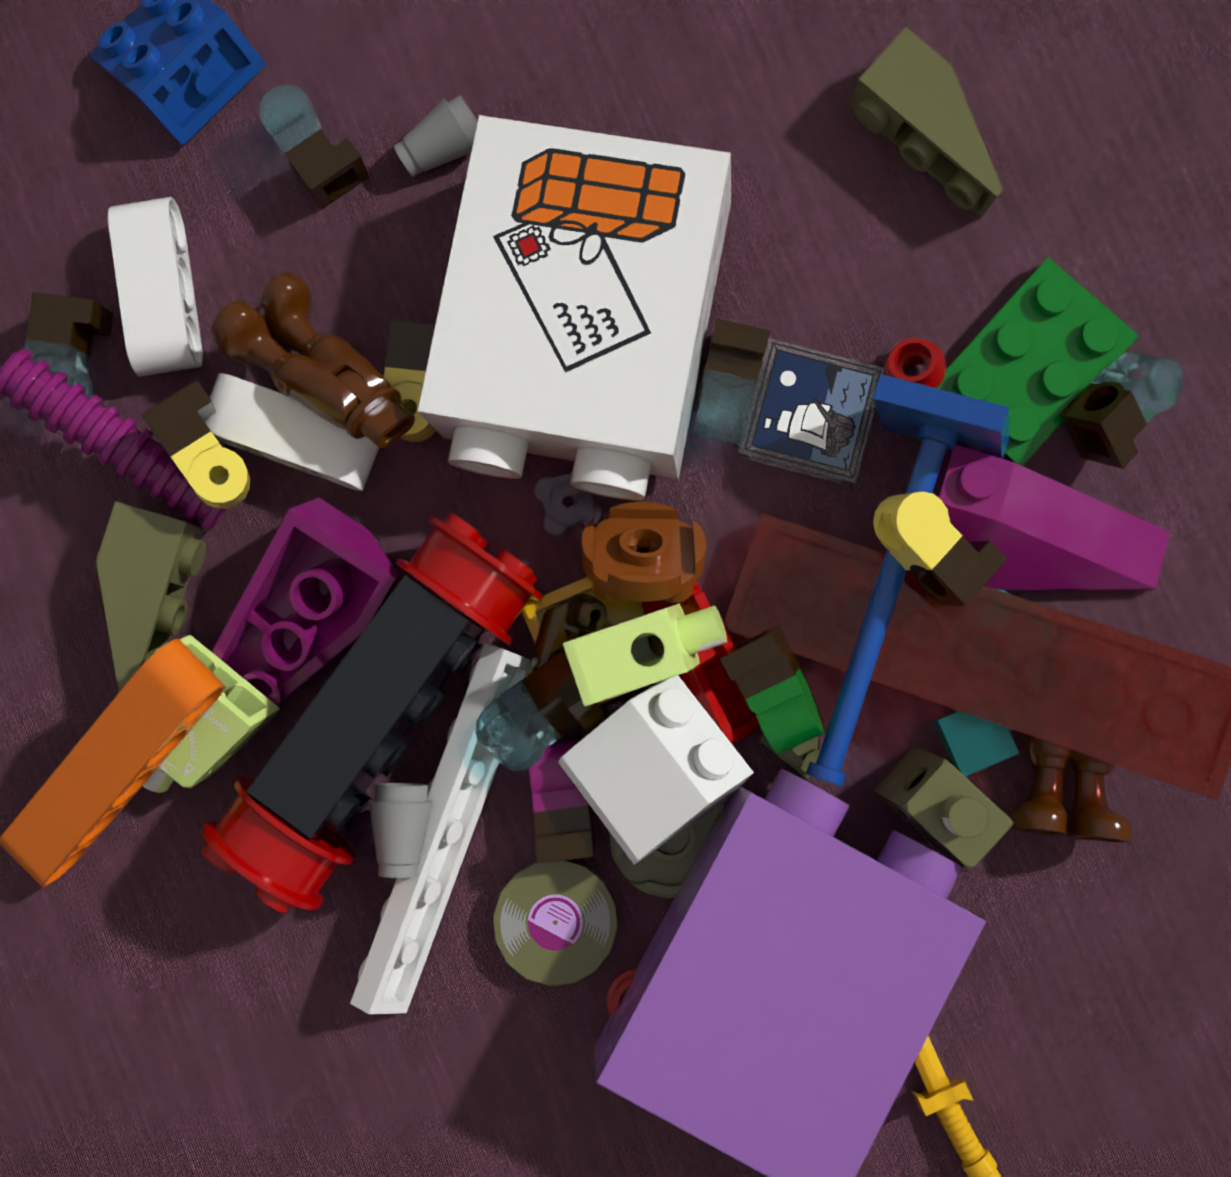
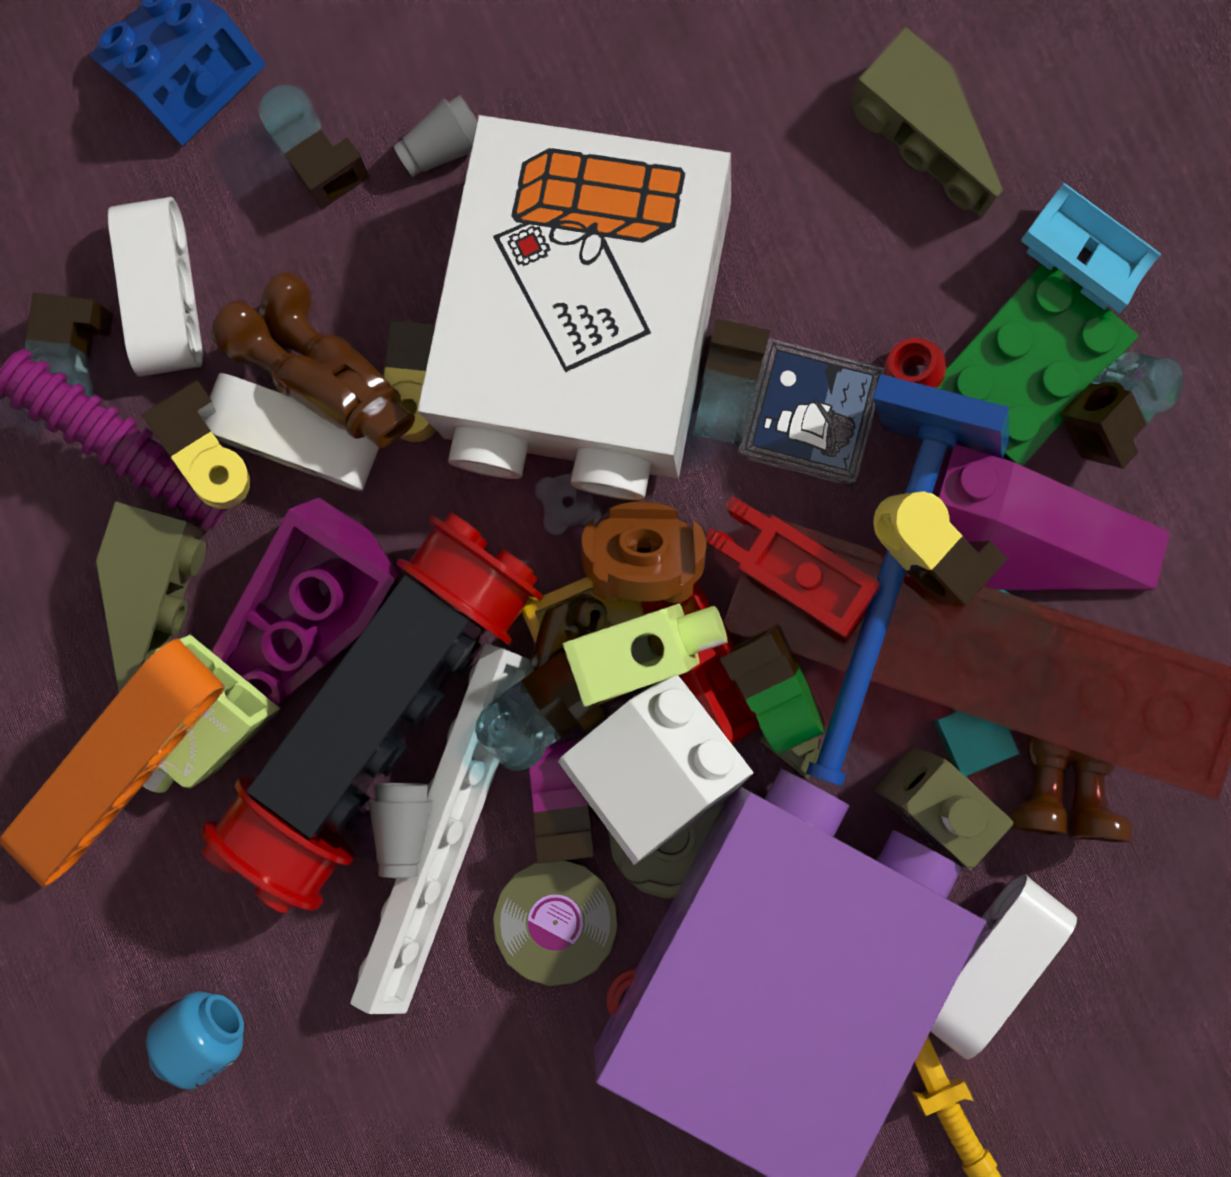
(195, 1040): none -> dark azure head
(798, 569): none -> red hinge
(1011, 953): none -> white beam
(1117, 255): none -> medium azure piece

